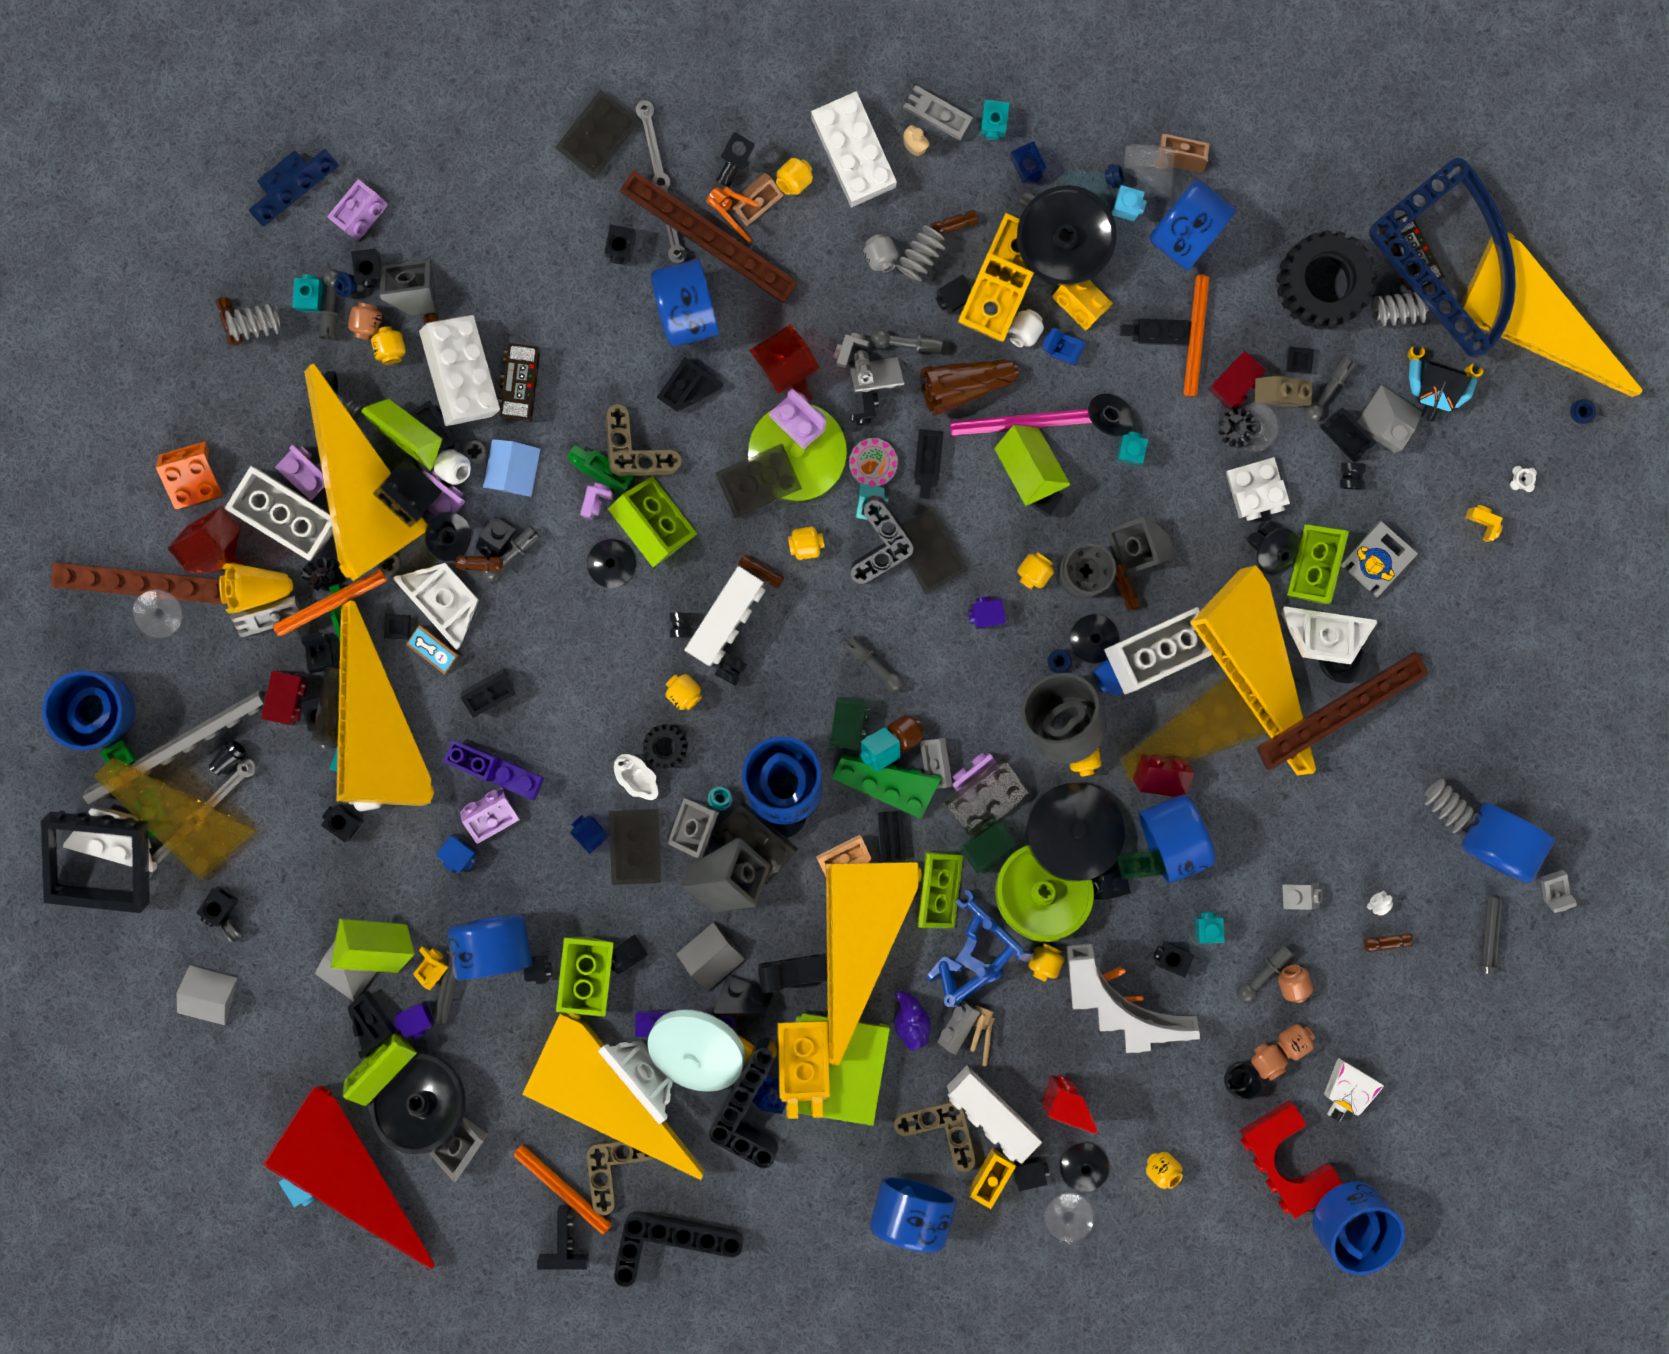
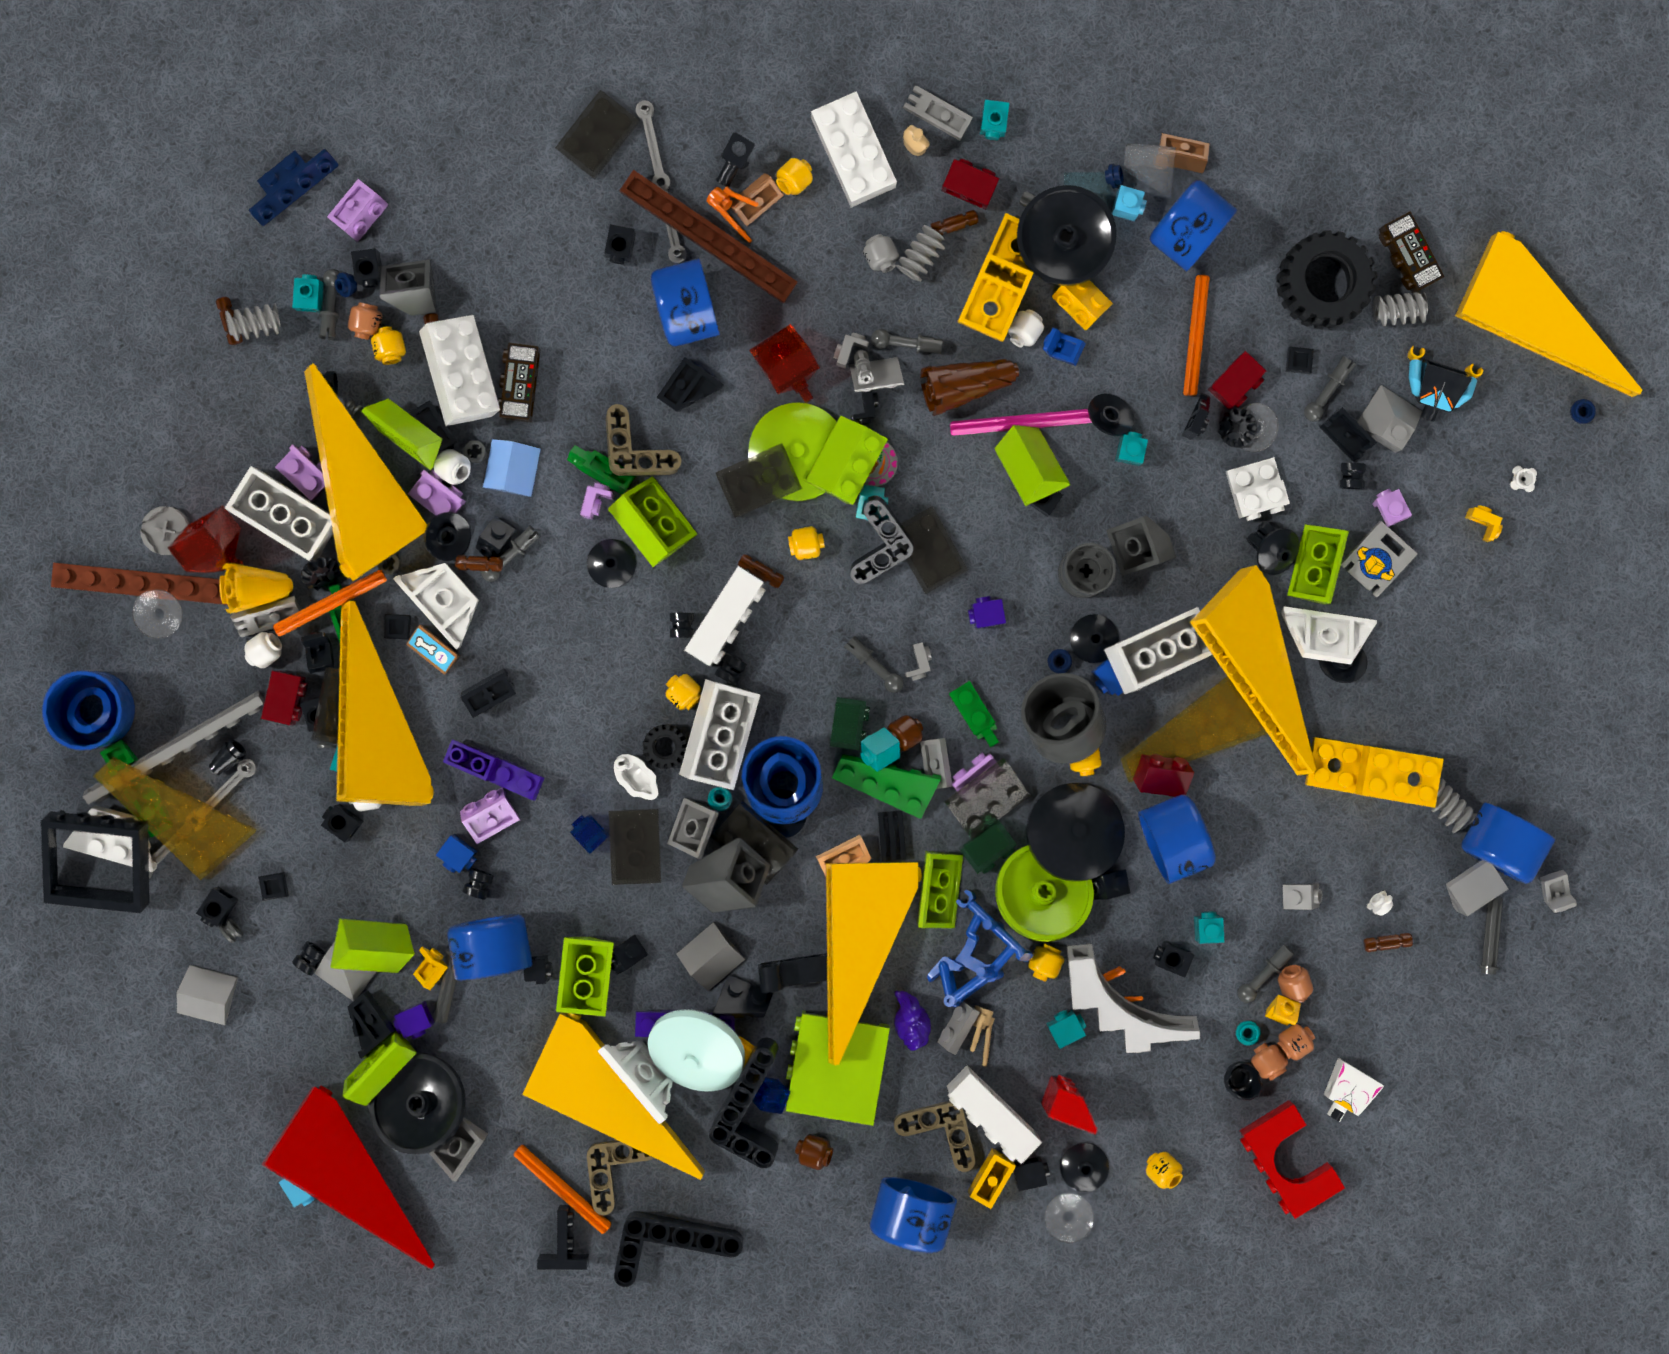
(161, 528): none -> light grey tile
(188, 475): orange bracket -> none
(263, 649): none -> white head
(273, 886): none -> black tile
(309, 958): none -> black wheel
(407, 492): black bracket -> none
(477, 883): none -> black wheel
(719, 734): none -> white brick
(799, 419): lavender bracket -> none
(803, 1065): yellow tile -> none
(814, 1152): none -> reddish brown head
(846, 460): none -> lime slope
(922, 657): none -> light grey bracket
(928, 460): black hinge -> none
(953, 294): black brick -> none
(970, 183): none -> dark red brick
(974, 713): none -> green hinge
(1030, 152): clear blue brick -> none
(1035, 571): yellow head -> none
(1066, 1028): none -> teal brick
(1125, 588): reddish brown axle -> none
(1141, 863): clear green brick -> none
(1157, 331): black hinge -> none
(1198, 423): none -> black wing
(1253, 1038): none -> teal plate
(1283, 391): dark tan brick -> none
(1283, 1010): none -> yellow bracket
(1342, 711): copper plate -> none
(1368, 1242): blue piece -> none
(1375, 772): none -> yellow bracket
(1392, 507): none -> lavender bracket
(1475, 888): none -> light grey slope
(1501, 243): dark blue beam -> none

